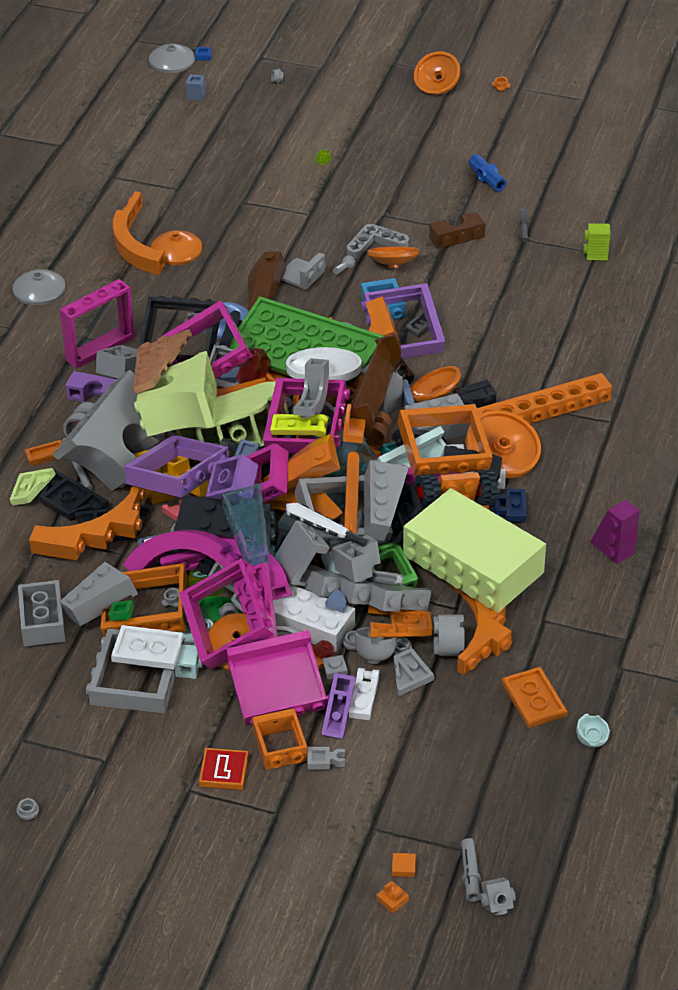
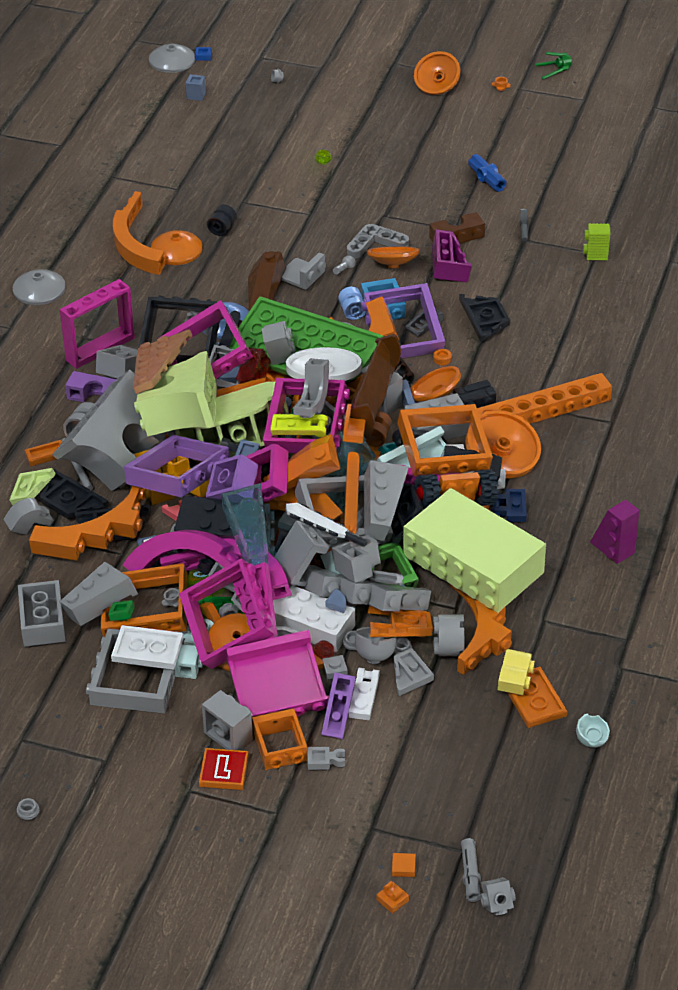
(26, 513): none -> light grey brick
(210, 611): none -> orange tile
(221, 220): none -> black wheel
(227, 721): none -> light grey brick
(278, 342): none -> light grey brick
(350, 300): none -> light blue wheel
(442, 356): none -> orange tile
(448, 259): none -> magenta wedge
(485, 315): none -> black wing
(515, 672): none -> light yellow brick
(563, 61): none -> green plant

